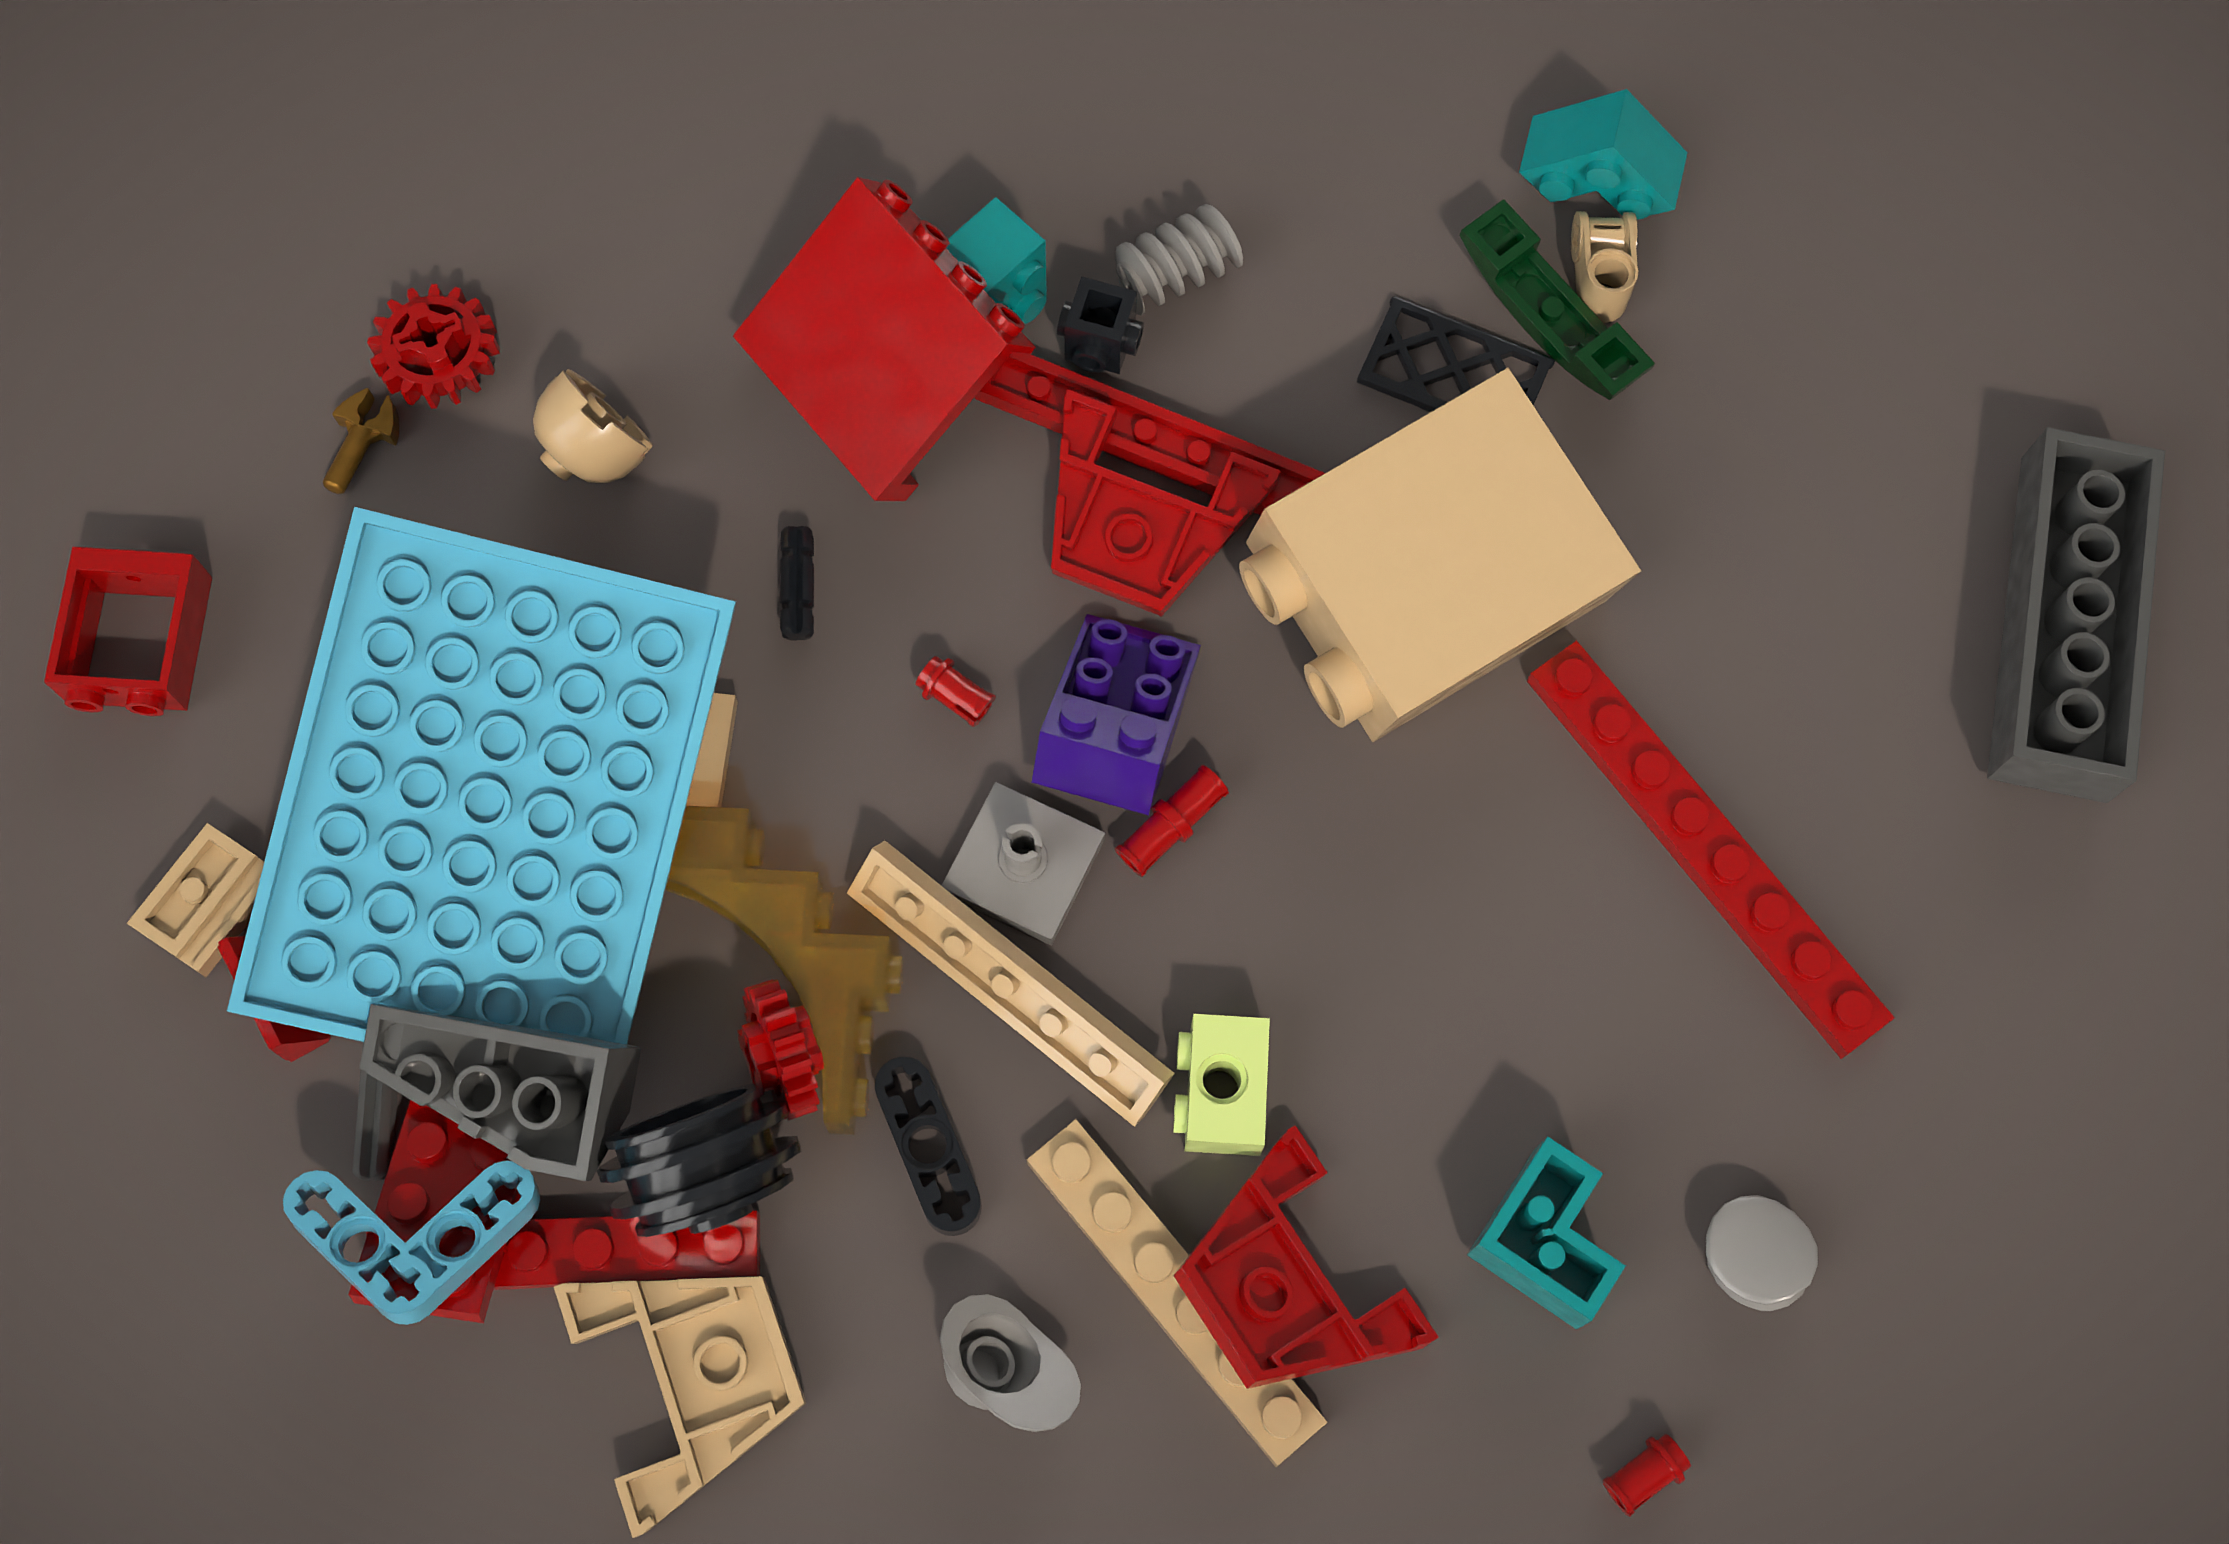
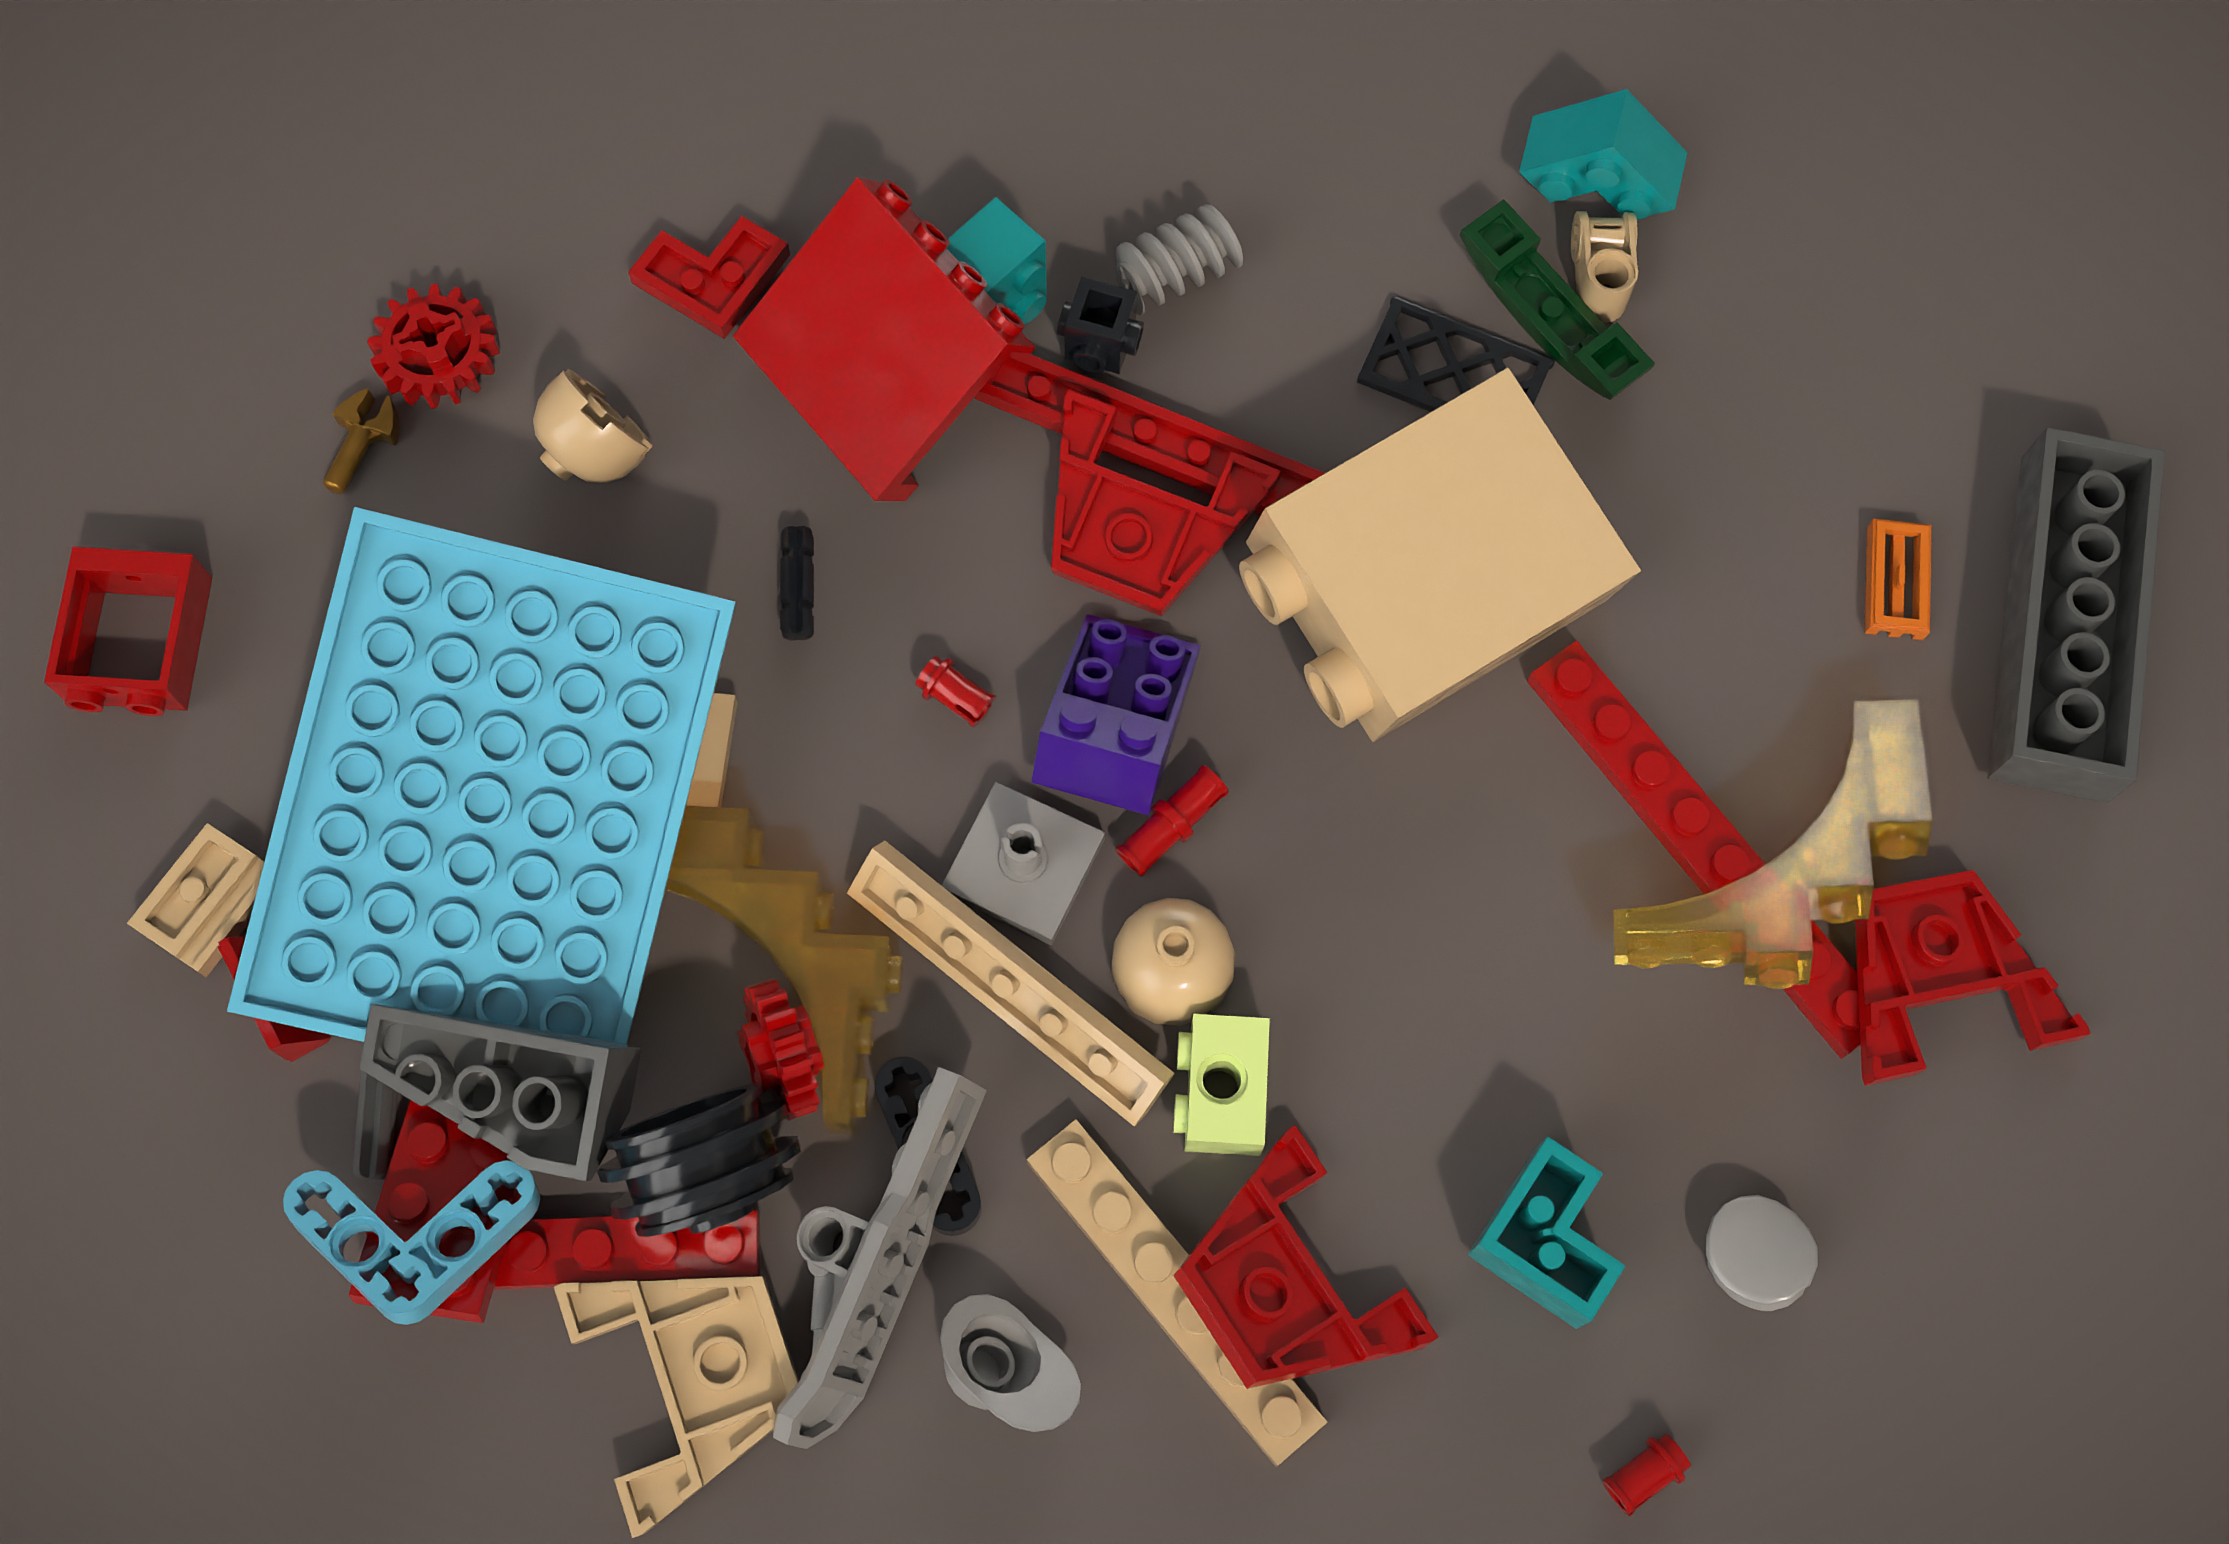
(716, 287): none -> red plate
(870, 1274): none -> light grey piece
(1173, 961): none -> tan cylinder
(1824, 875): none -> clear yellow arch
(1895, 622): none -> orange tile
(1939, 945): none -> red wing

